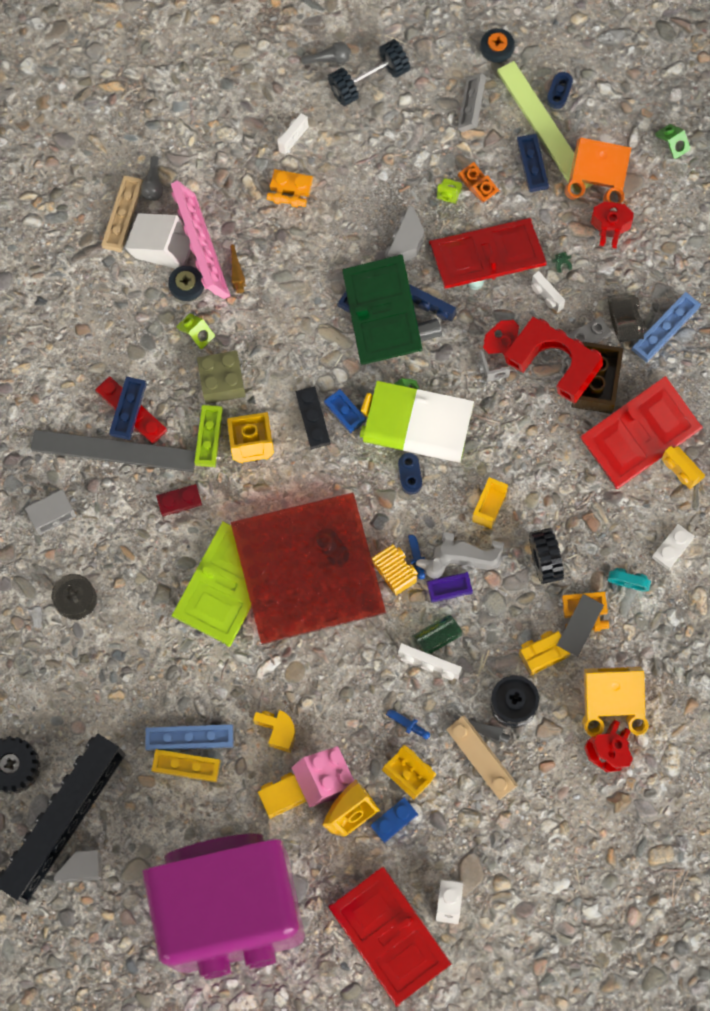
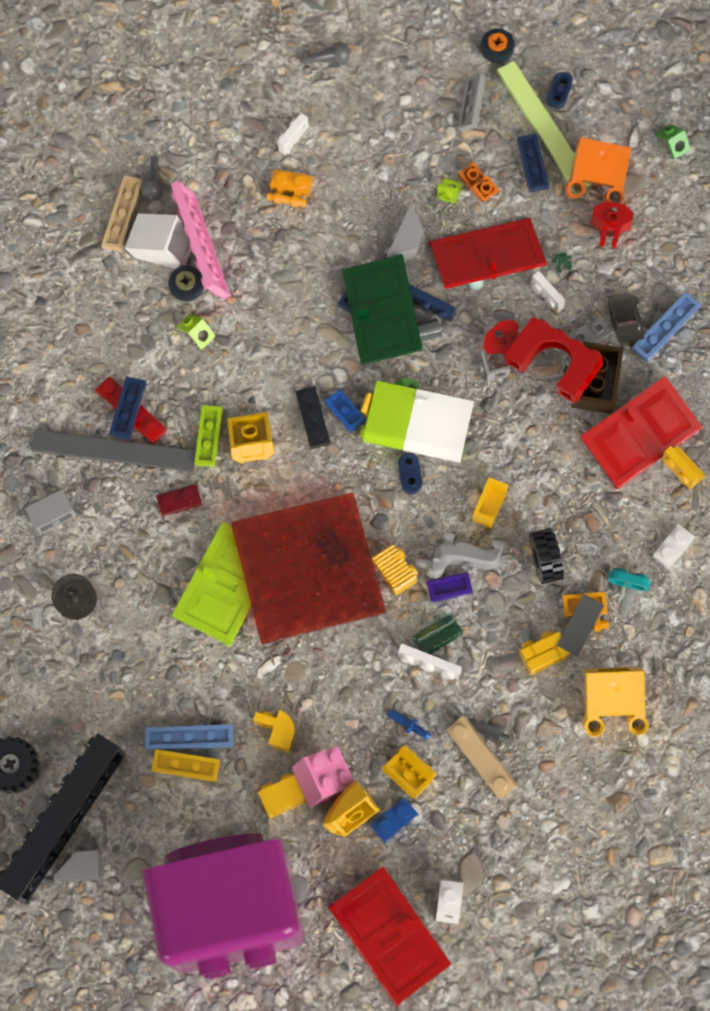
(221, 377): olive brick -> none
(237, 275): pearl gold piece -> none
(393, 58): black axle -> none
(416, 555): blue piece -> none
(518, 689): black wheel -> none
(611, 748): red hinge -> none

